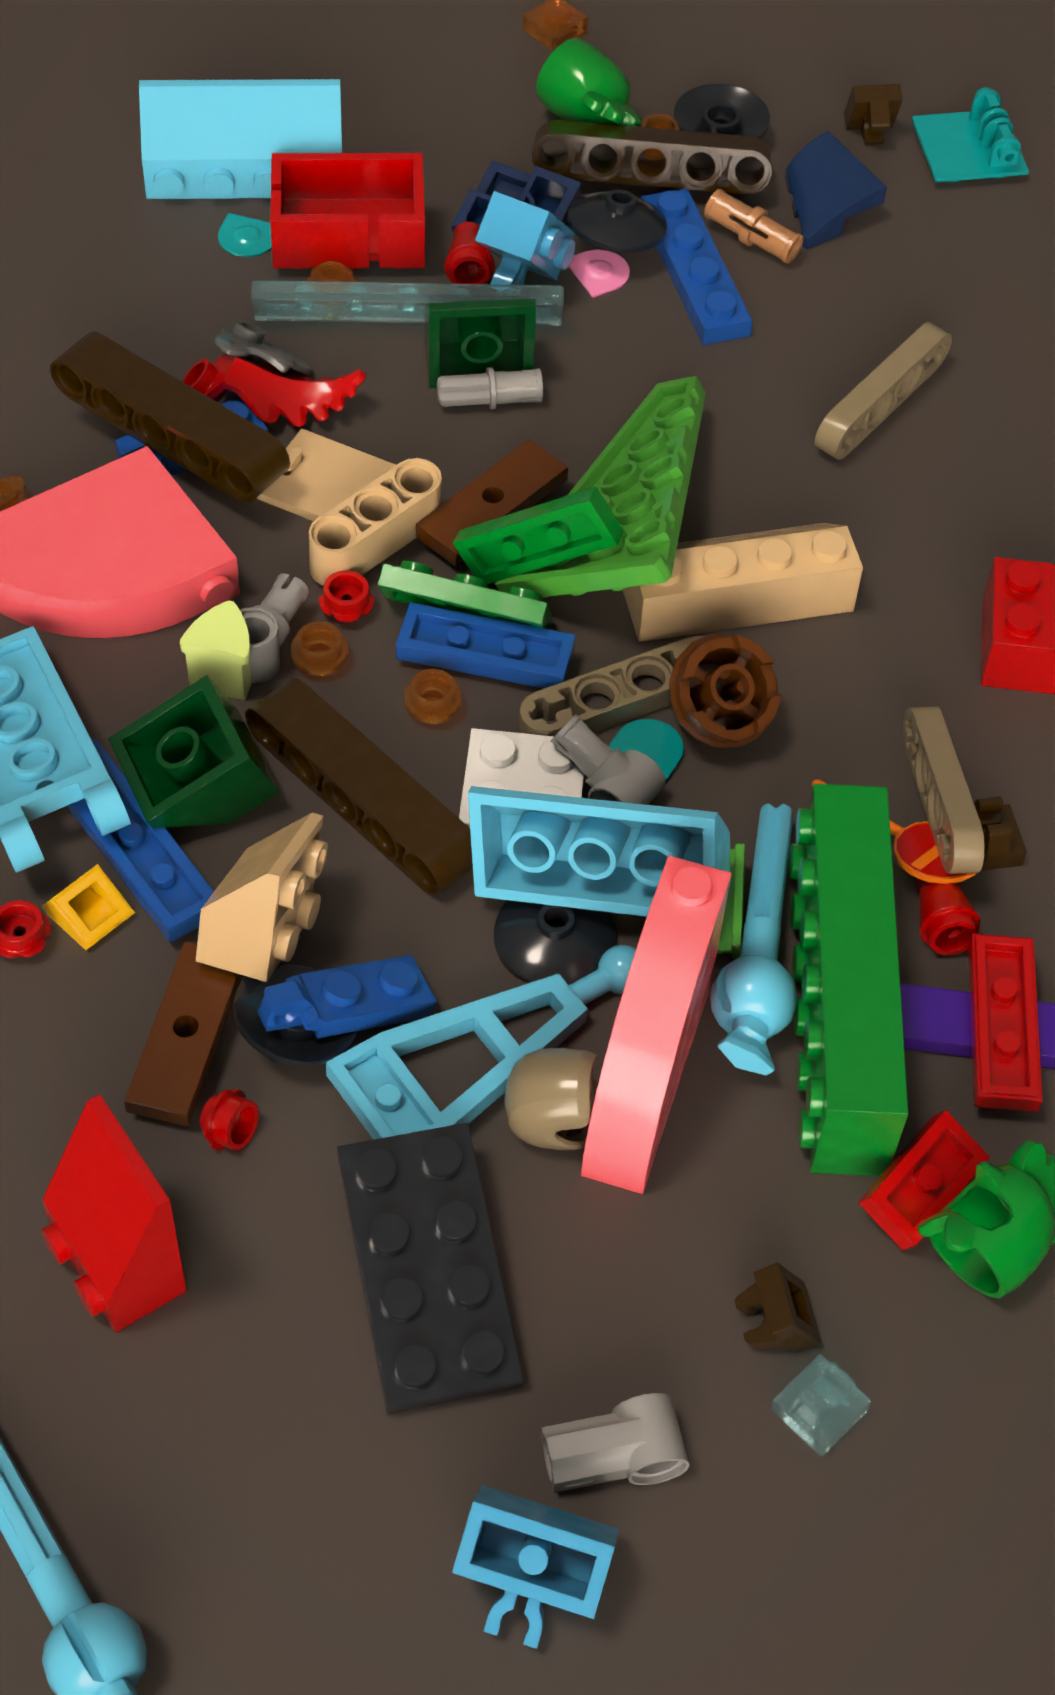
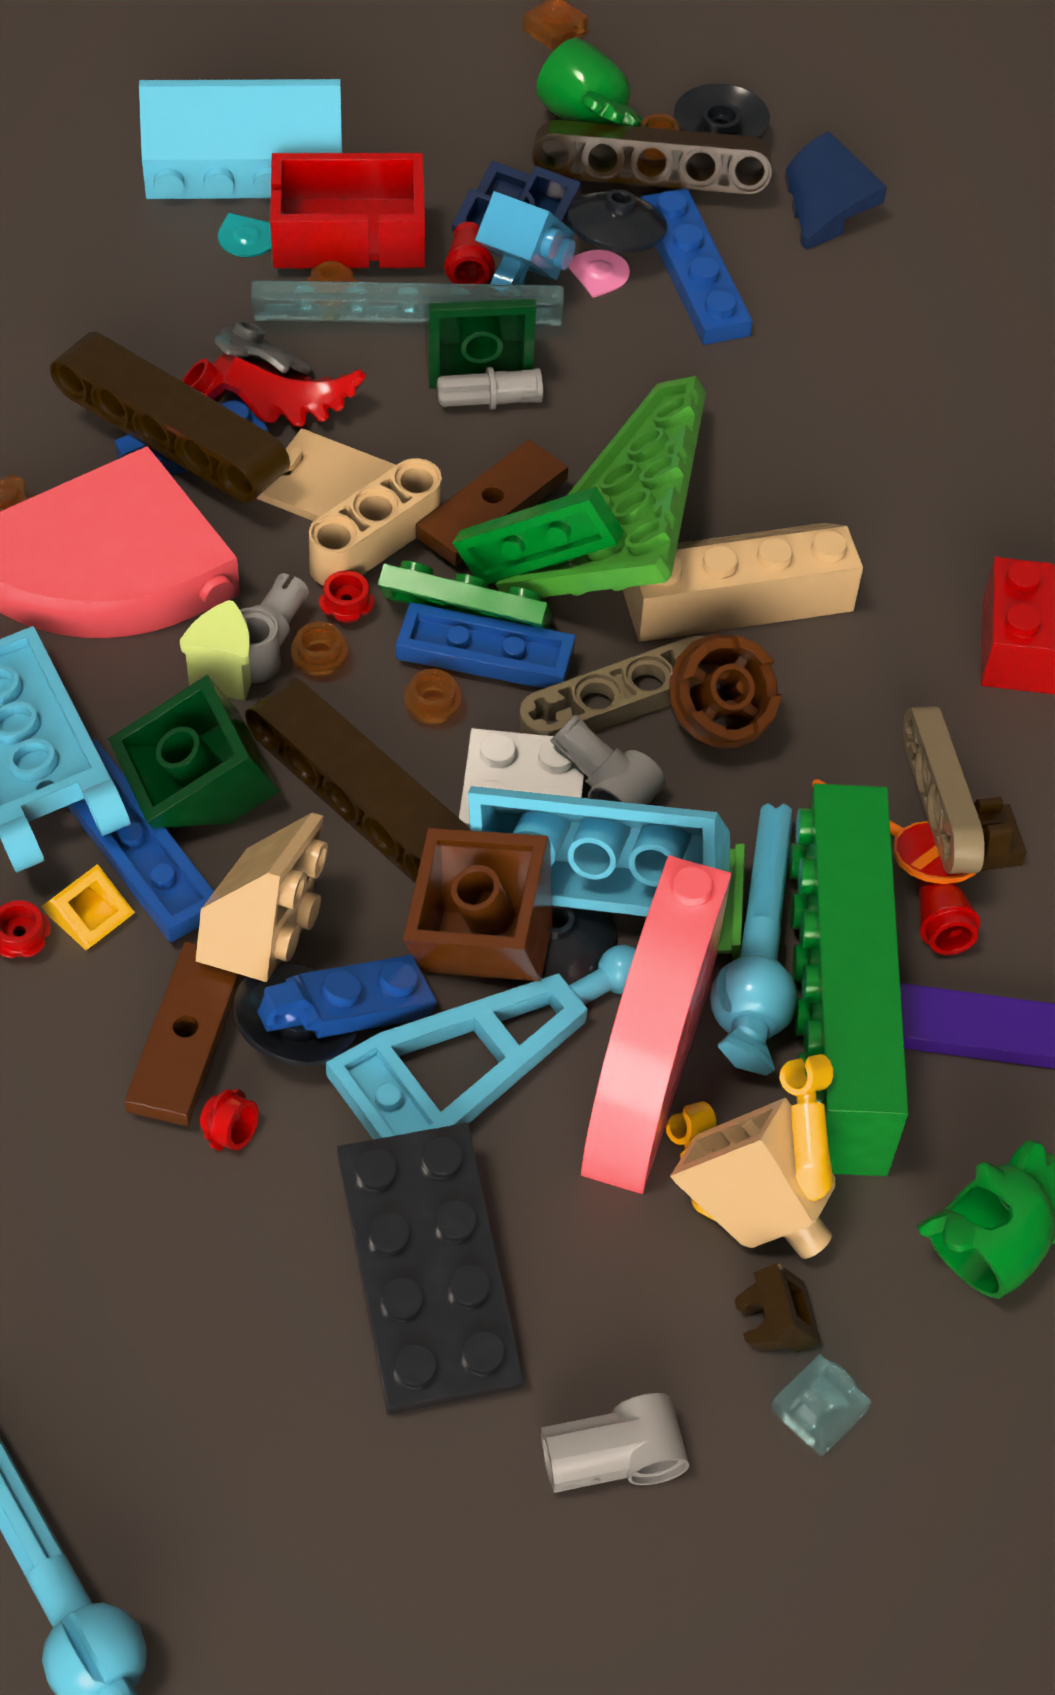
(112, 1222): red slope -> none
(482, 905): none -> reddish brown slope
(535, 1555): dark azure brick -> none
(550, 1096): dark tan helmet -> none
(654, 739): teal piece -> none
(753, 226): medium nougat pin -> none
(764, 1169): none -> tan torso
(873, 110): dark brown tile -> none
(883, 390): dark tan beam -> none
(923, 1178): red plate -> none
(971, 142): teal hinge -> none
(1004, 1023): red tile -> none

